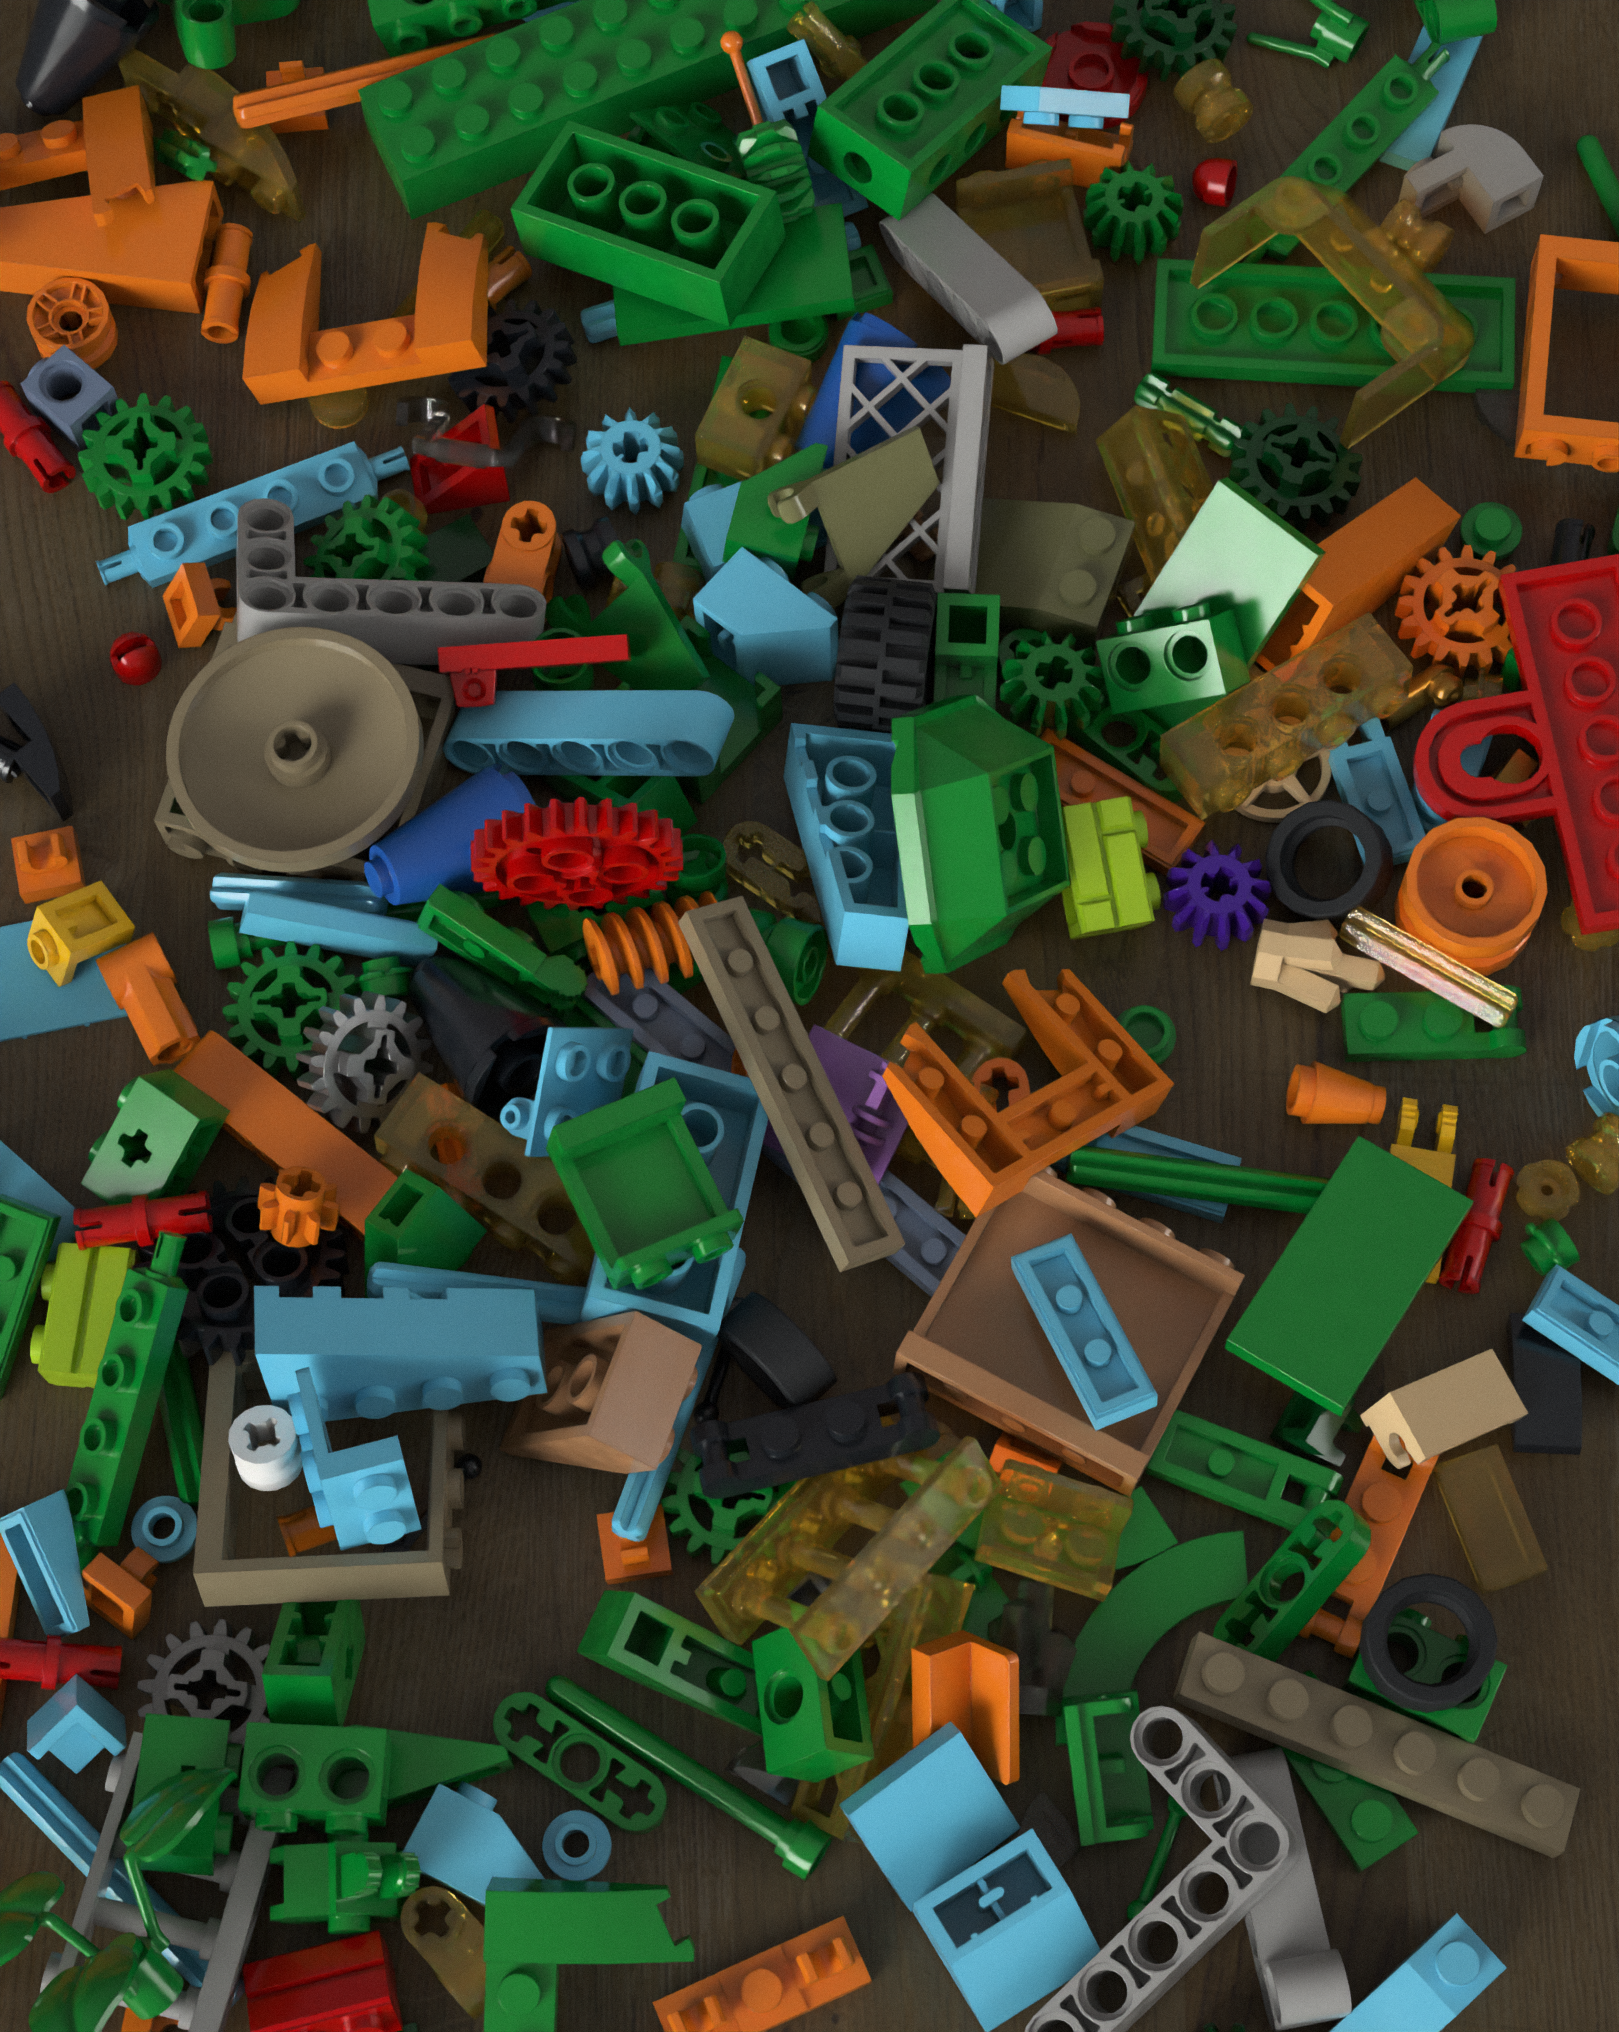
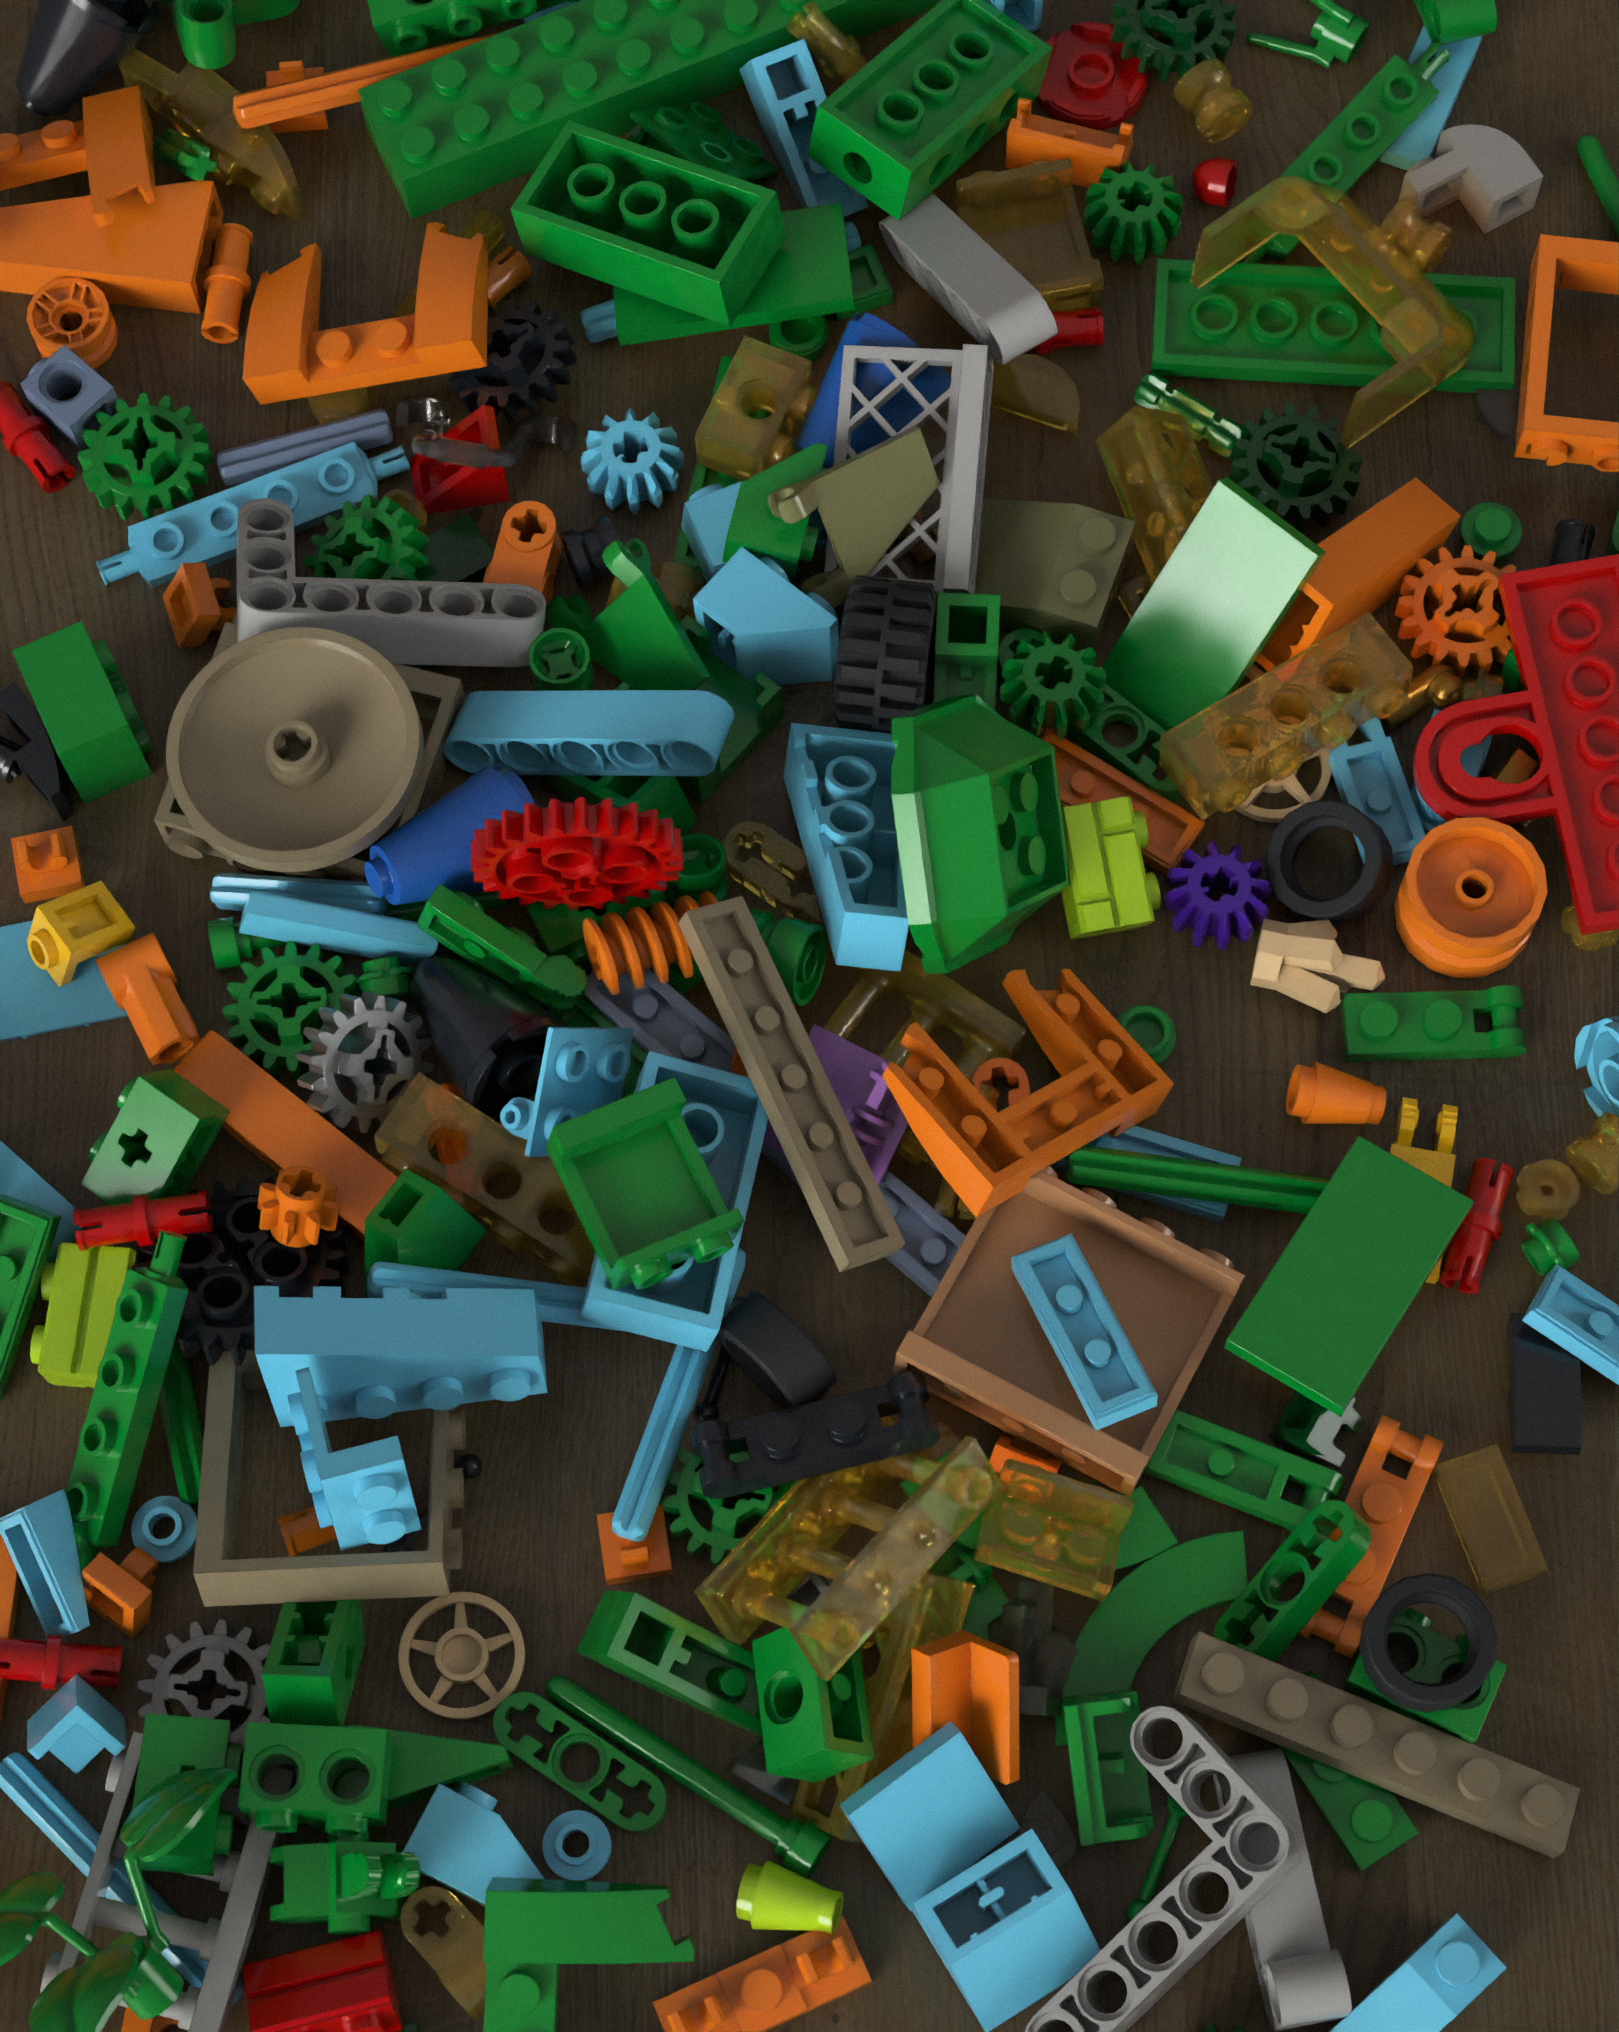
(86, 710): none -> green brick
(139, 664): red hinge -> none
(269, 1465): white wheel -> none
(274, 453): none -> sand blue axle
(461, 1655): none -> tan wheel
(476, 667): red hinge -> none
(608, 1395): medium nougat slope -> none
(732, 44): orange hinge -> none
(775, 160): green gear -> none
(785, 1900): none -> lime cone
(1045, 105): medium azure plate -> none
(1175, 669): green brick -> none
(1428, 967): clear yellow axle -> none
(1444, 1410): tan hinge -> none

